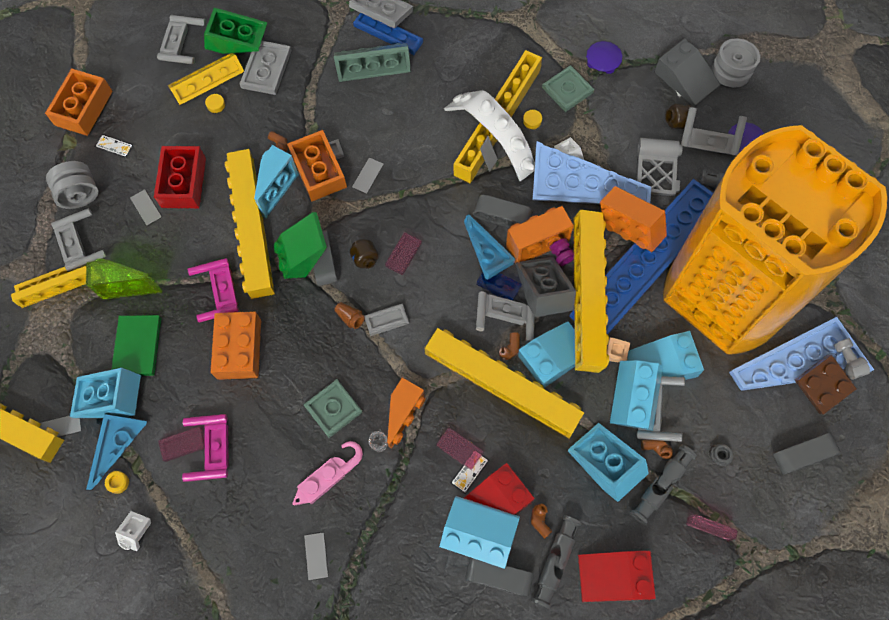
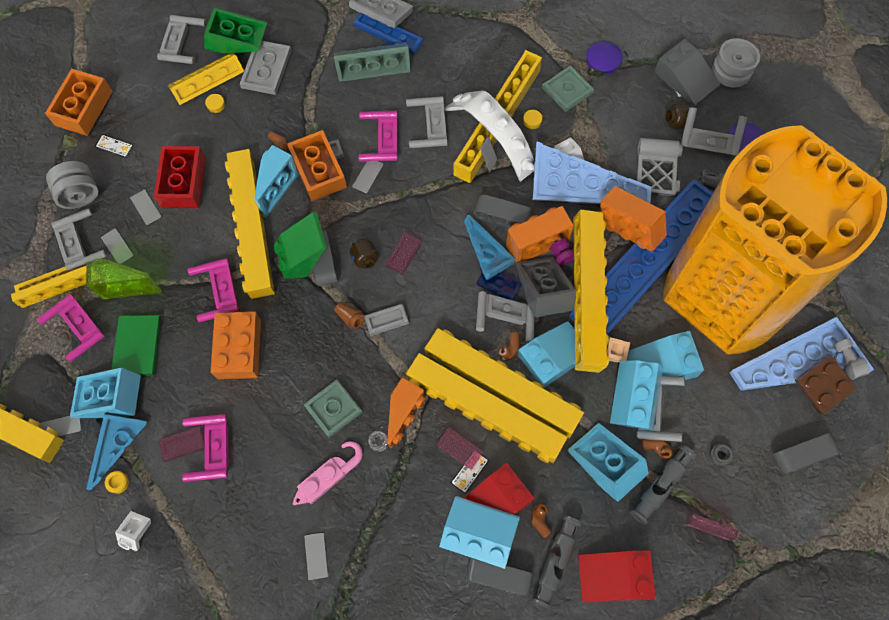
(78, 321): none -> dark pink plate
(117, 246): none -> light grey sticker
(386, 136): none -> dark pink plate
(435, 122): none -> light grey plate
(486, 408): none -> yellow brick

